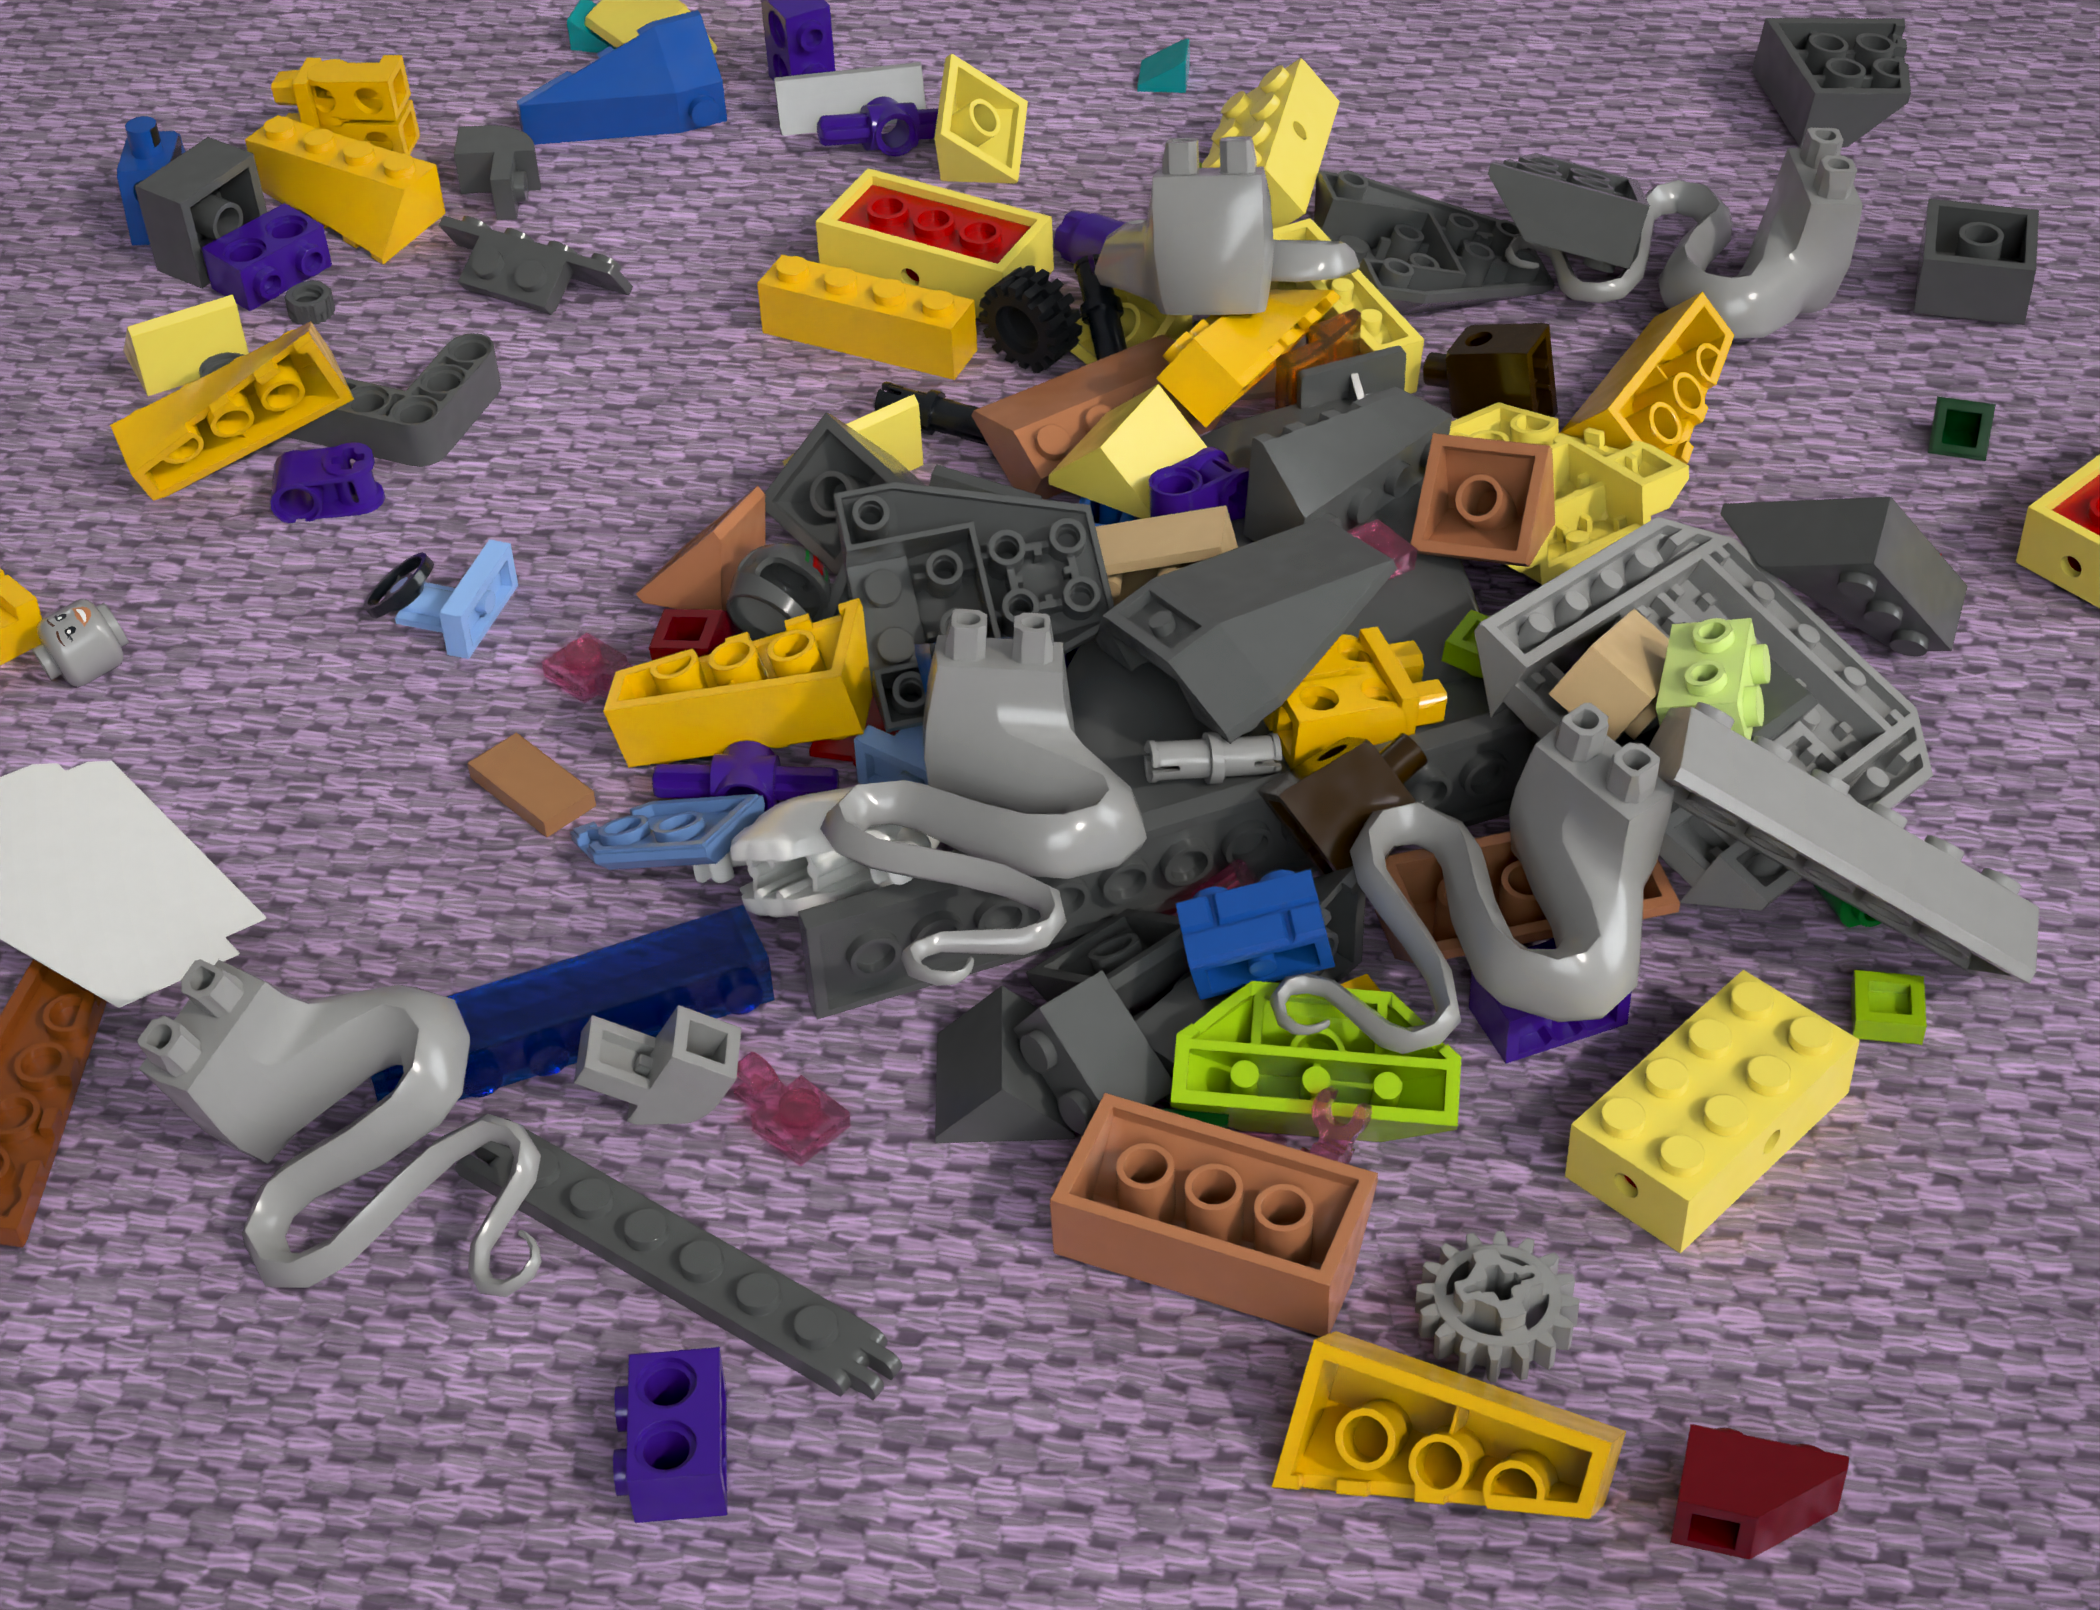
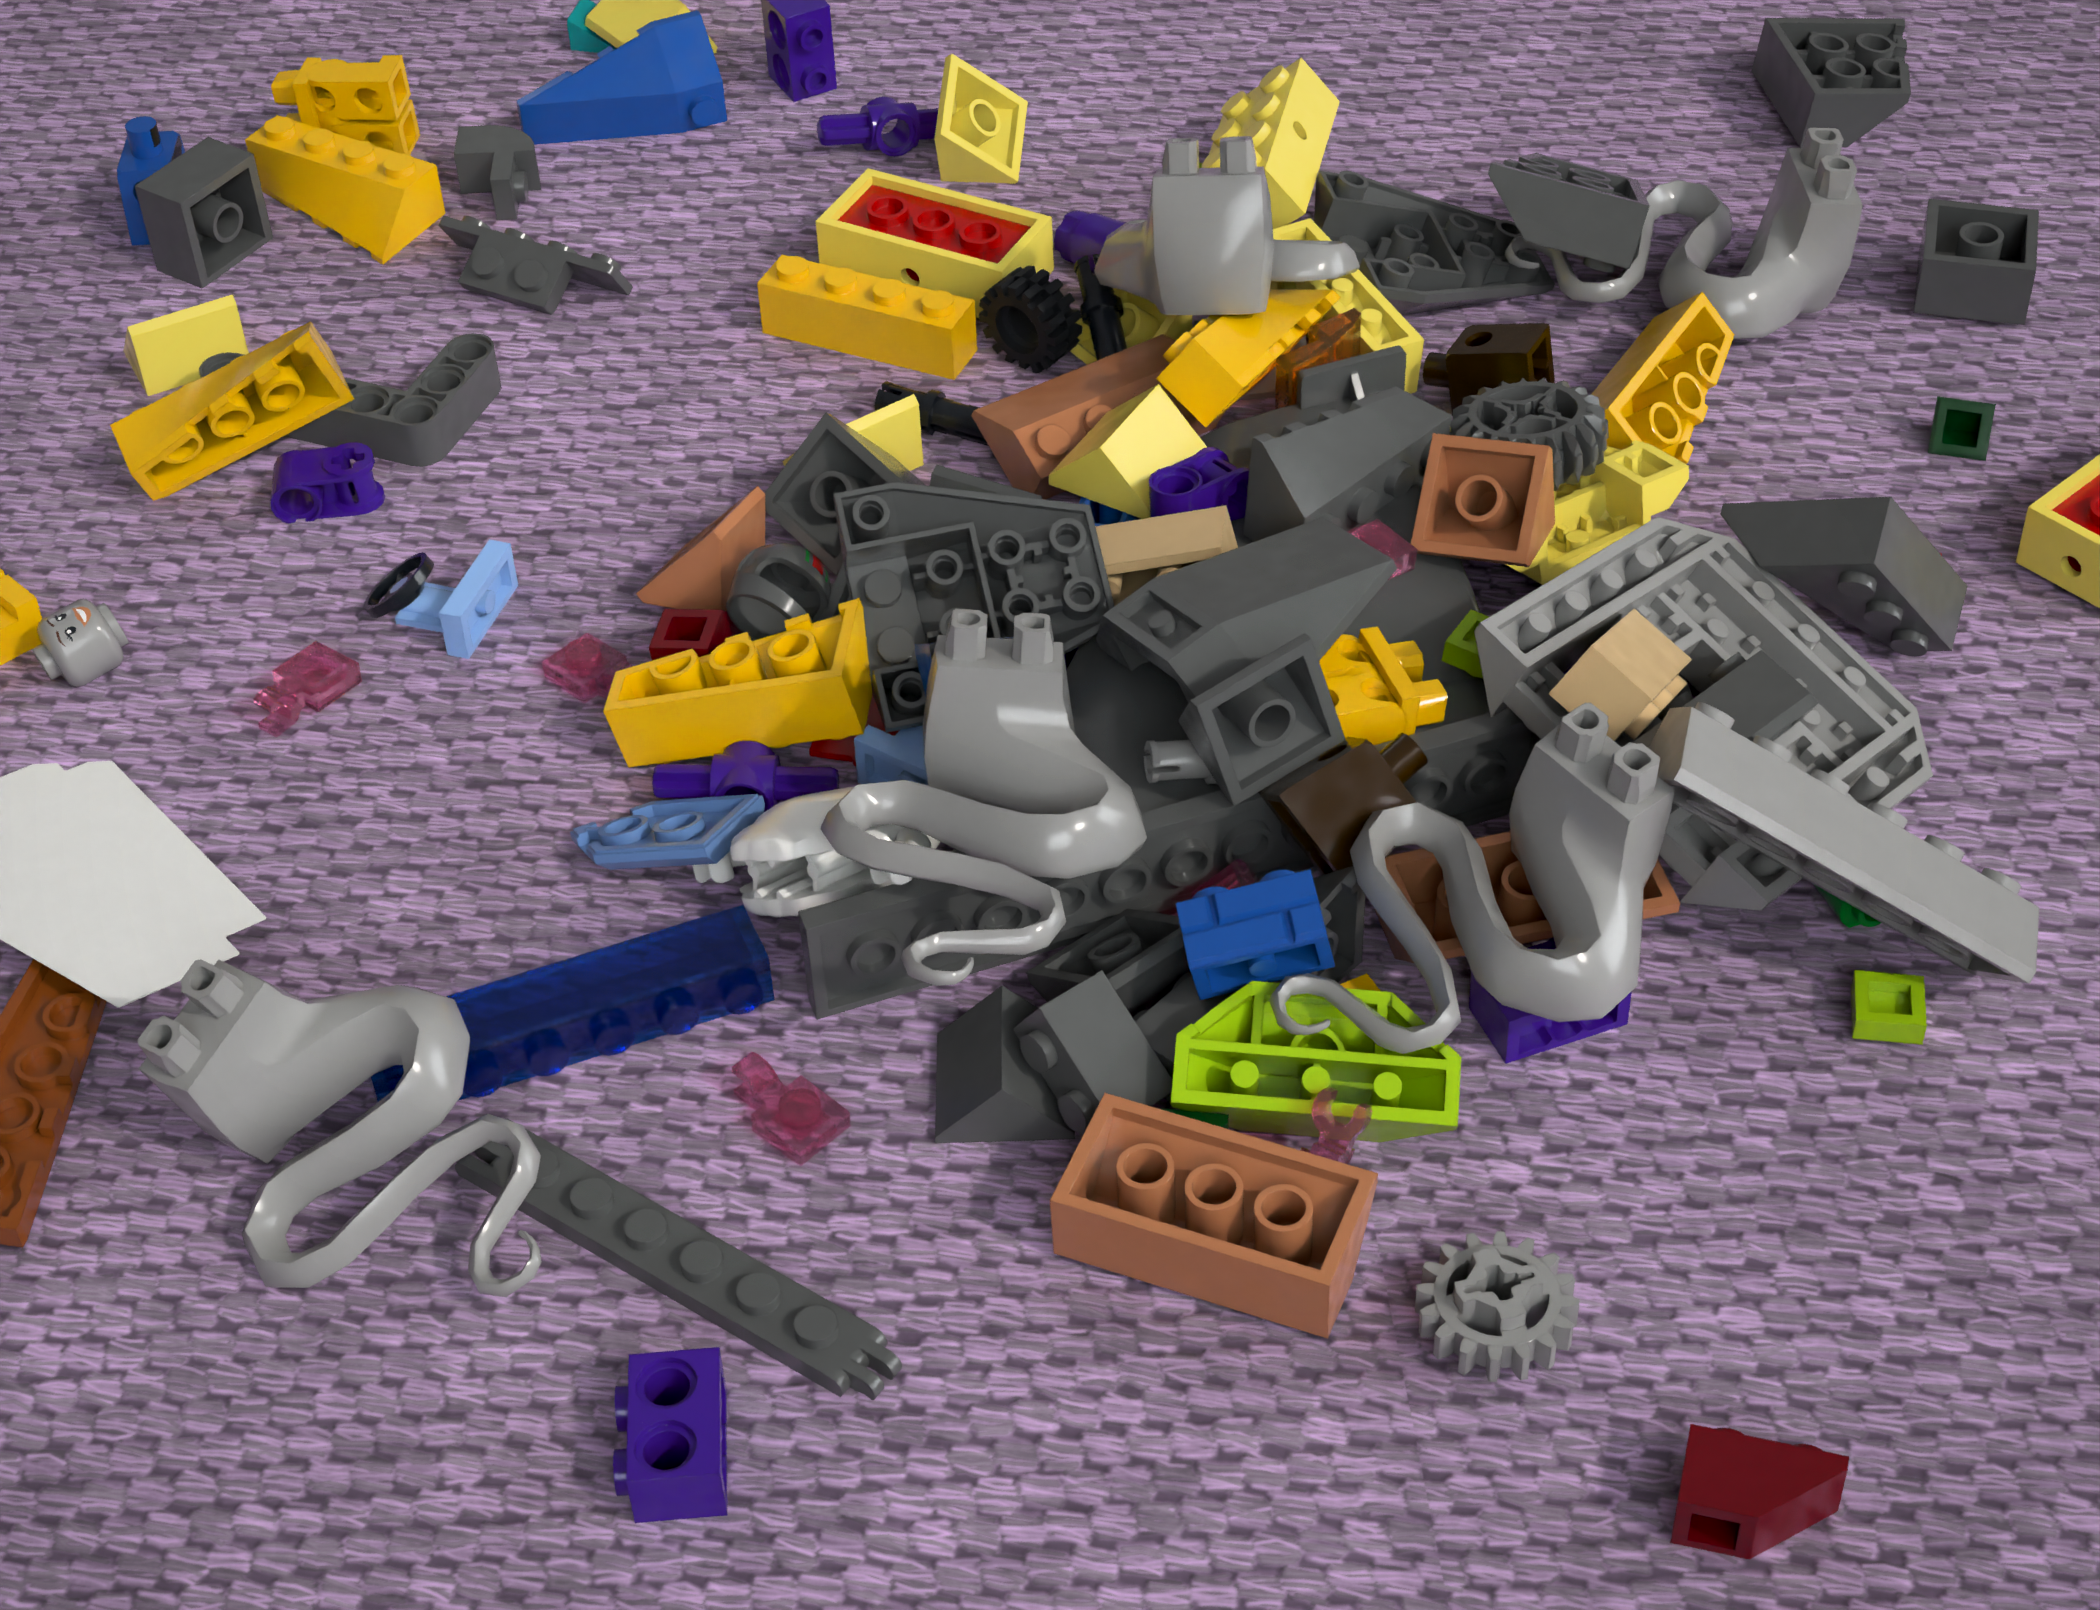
(267, 256): dark purple brick -> none
(307, 679): none -> clear pink plate
(309, 302): dark grey axle -> none
(531, 784): medium nougat tile -> none
(663, 1077): light grey brick -> none
(809, 96): light grey slope -> none
(1166, 69): teal slope -> none
(1264, 720): none -> dark grey slope
(1438, 1437): yellow wedge -> none
(1540, 415): none -> dark grey gear
(1710, 1110): light yellow brick -> none
(1716, 666): yellowish green brick -> none

